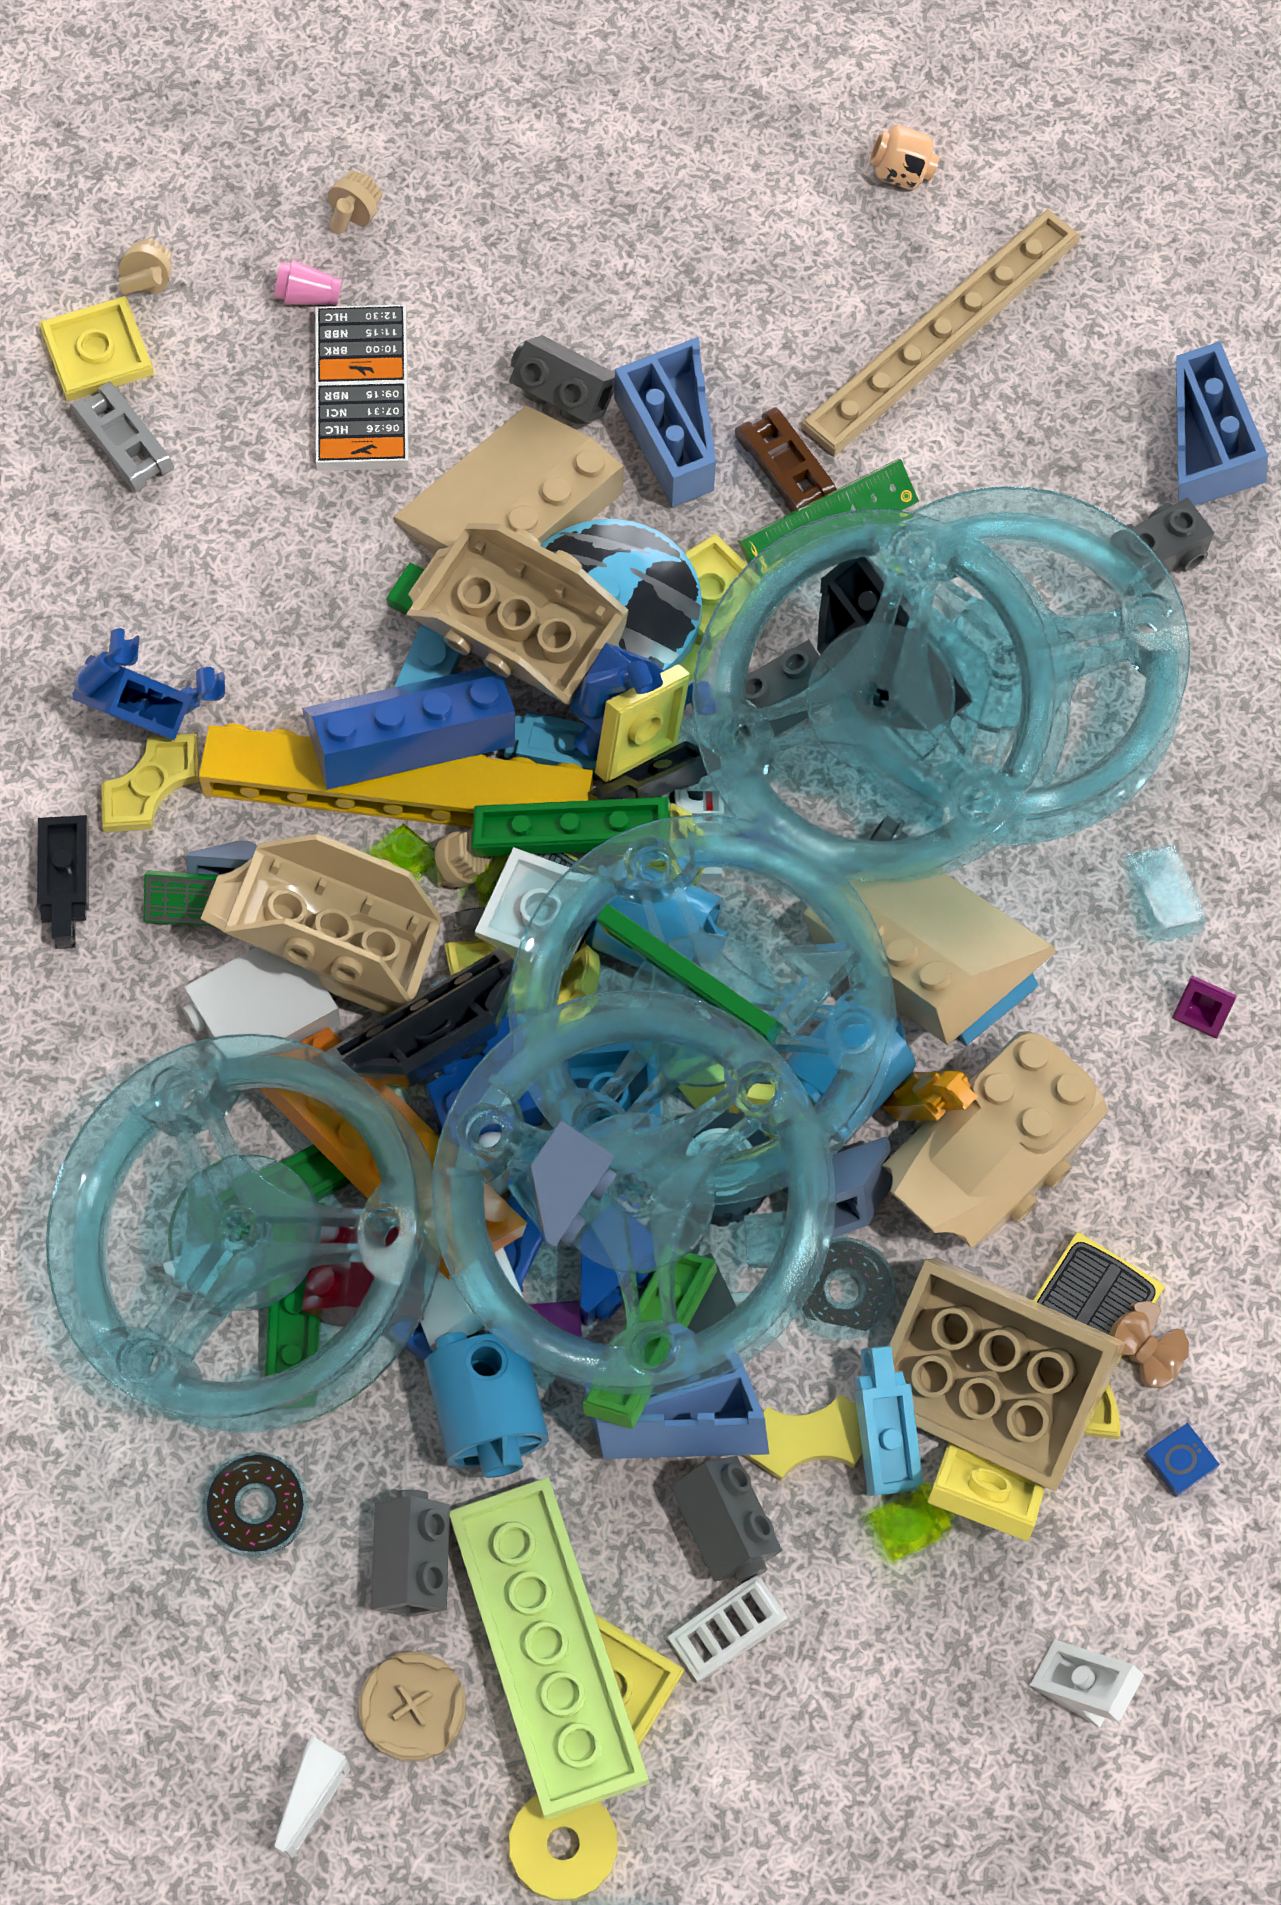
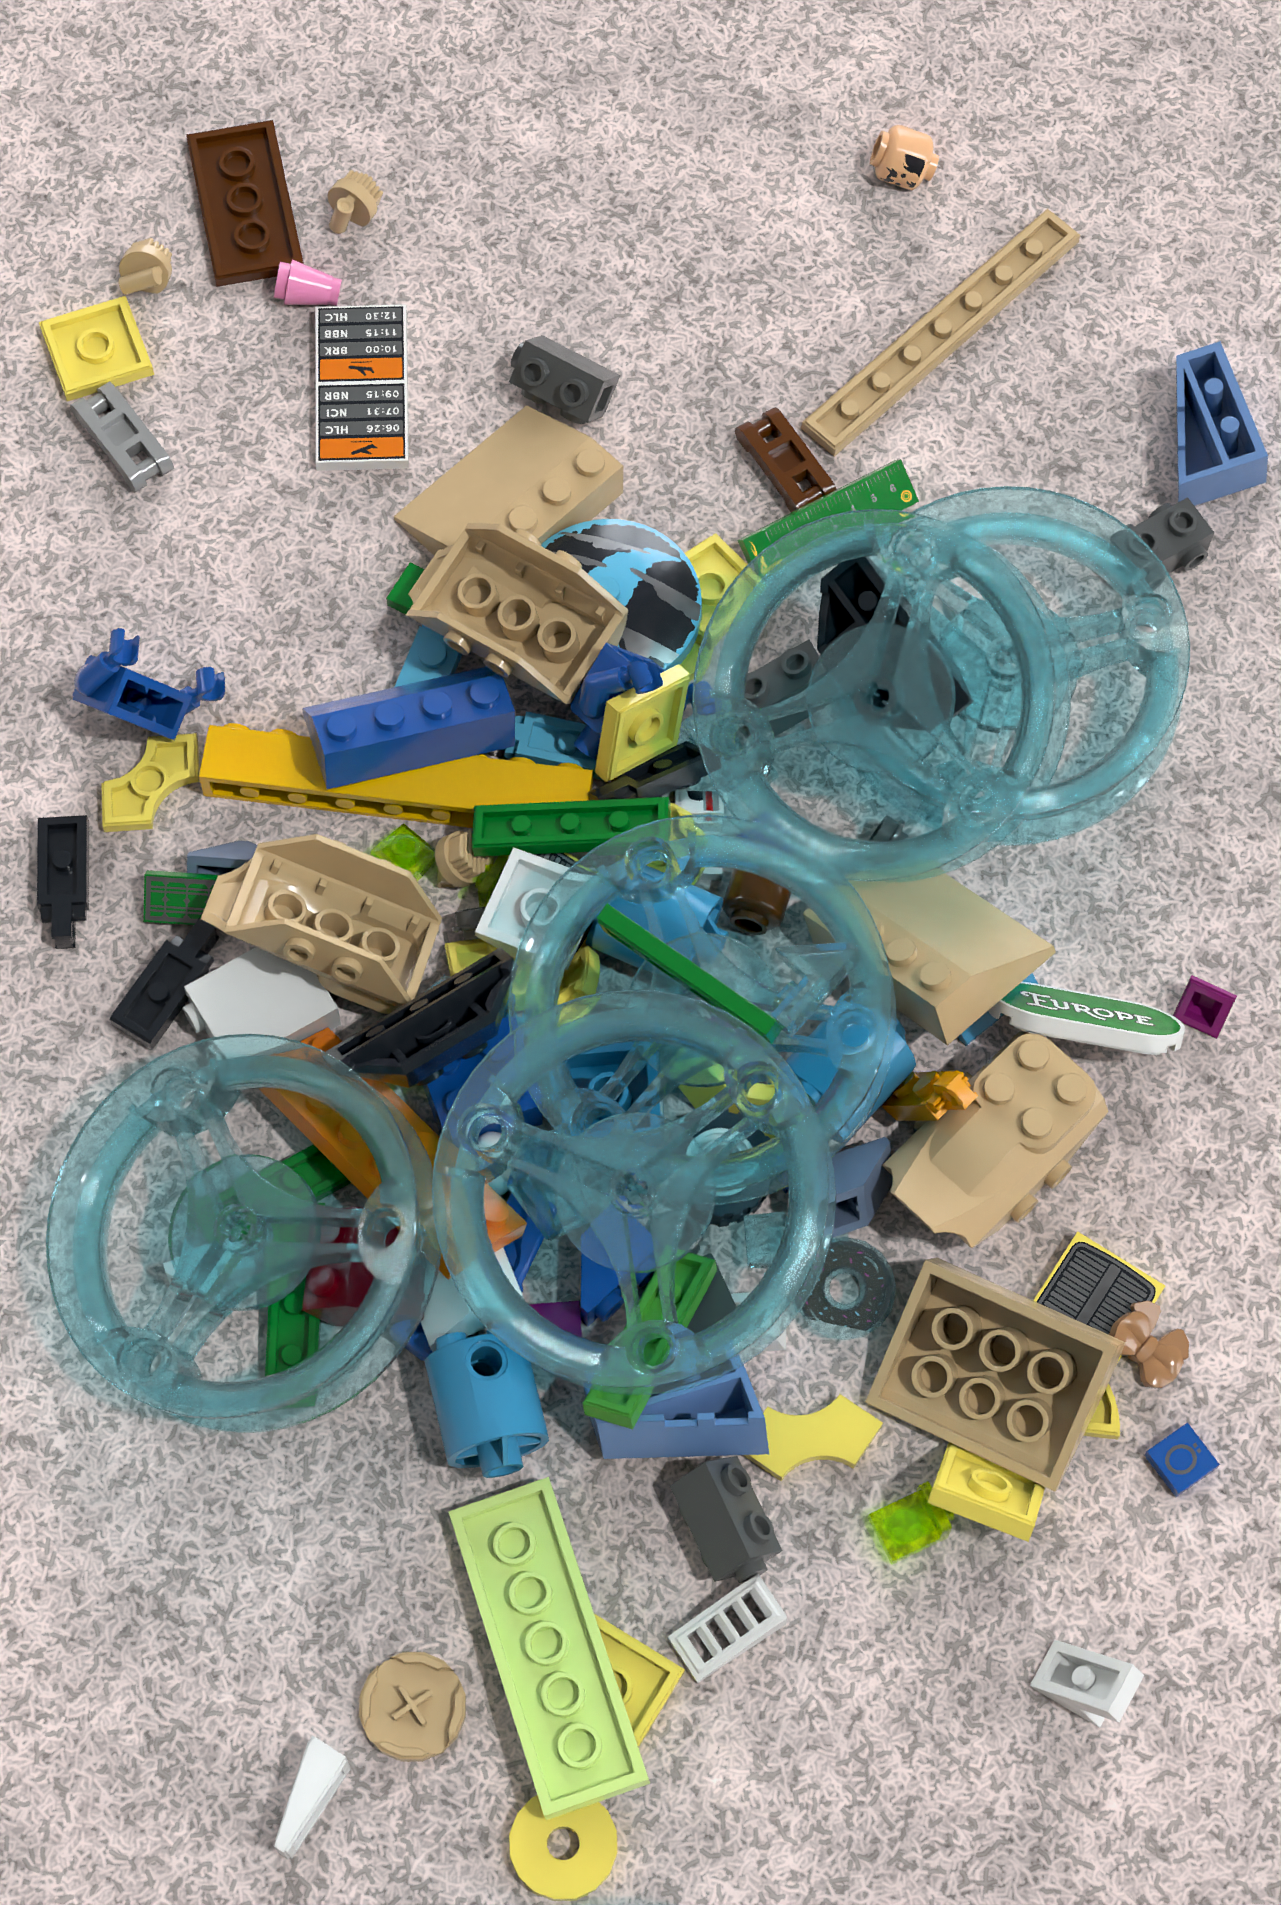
(160, 989): none -> black hinge
(244, 202): none -> reddish brown tile
(259, 1536): tile -> none
(410, 1555): dark grey brick -> none
(564, 1178): sand blue slope -> none
(670, 418): medium blue wedge -> none
(754, 903): none -> reddish brown head
(886, 1425): medium azure hinge -> none
(1090, 1019): none -> tile
(1166, 894): clear light blue slope -> none

